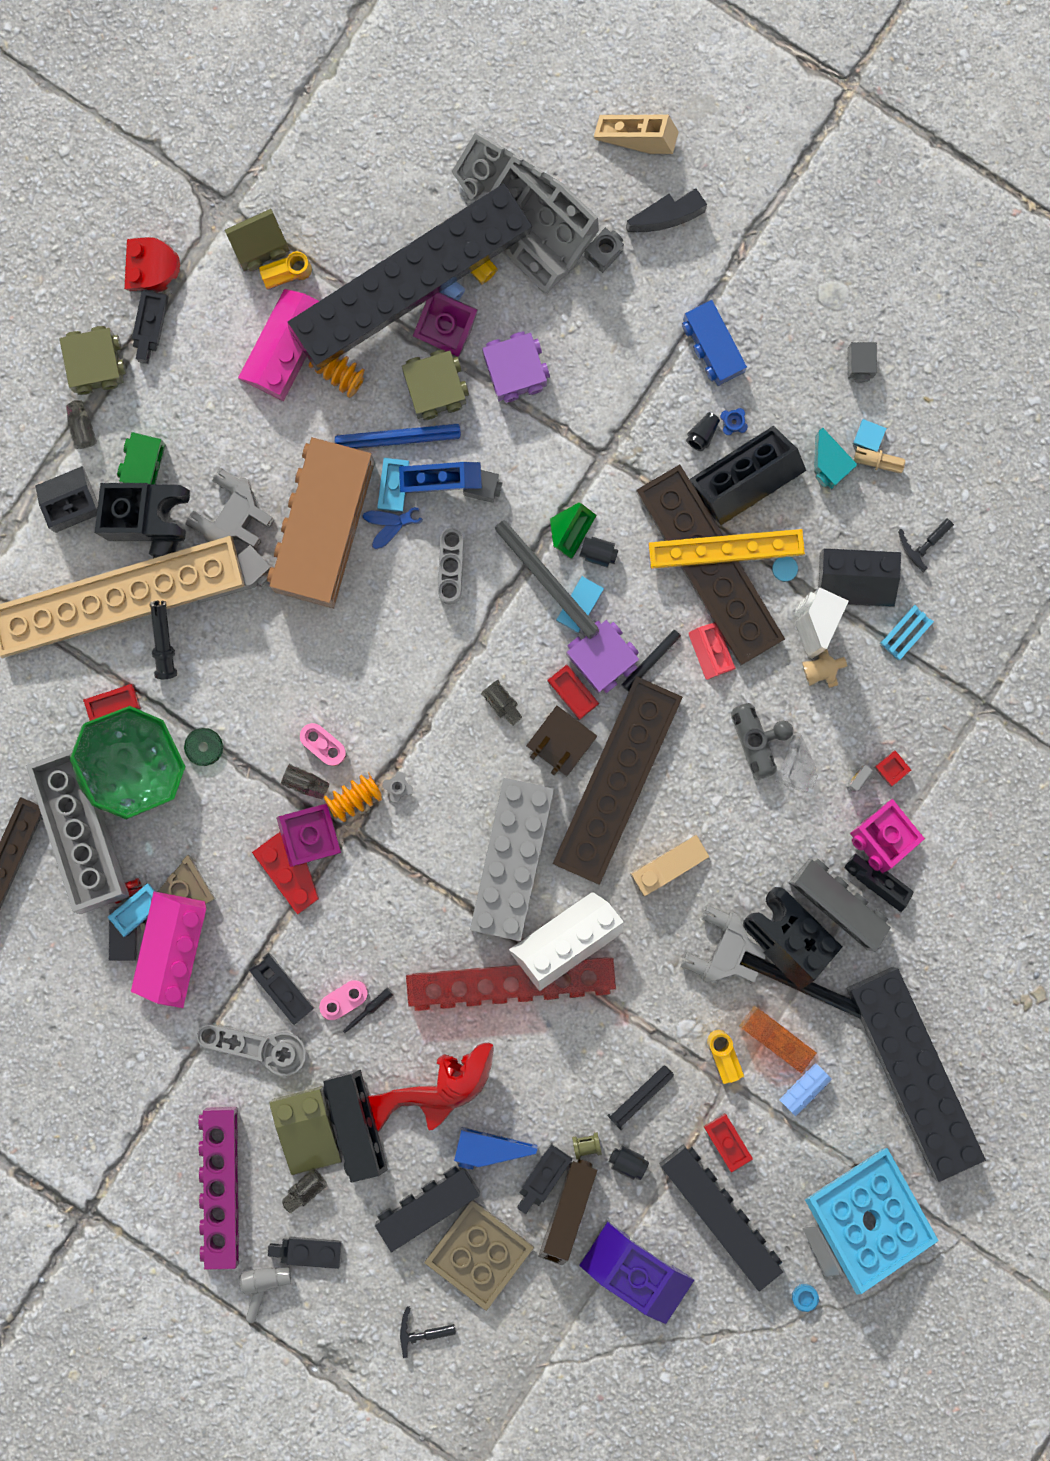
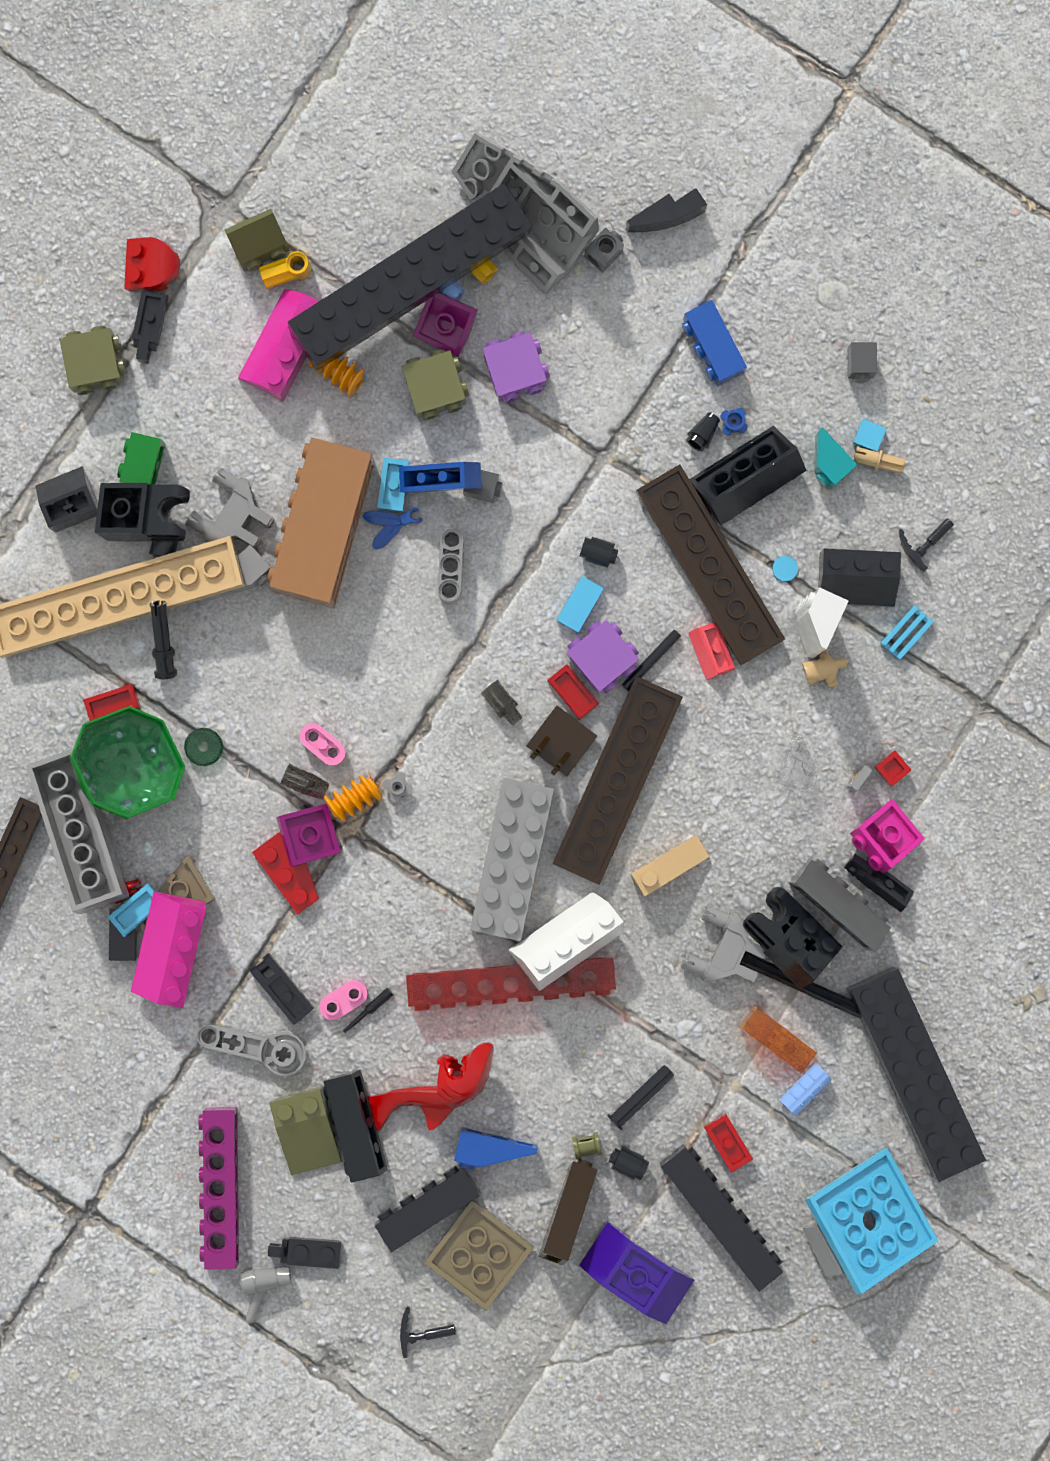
(80, 425): clear smoke hinge -> none
(304, 1190): clear smoke hinge -> none
(399, 436): blue axle -> none
(543, 1177): black hinge -> none
(547, 579): dark grey axle -> none
(570, 528): green slope -> none
(638, 132): tan slope -> none
(725, 1058): yellow piece -> none
(726, 549): yellow tile -> none
(782, 731): dark grey piece -> none
(805, 1297): dark azure tile -> none

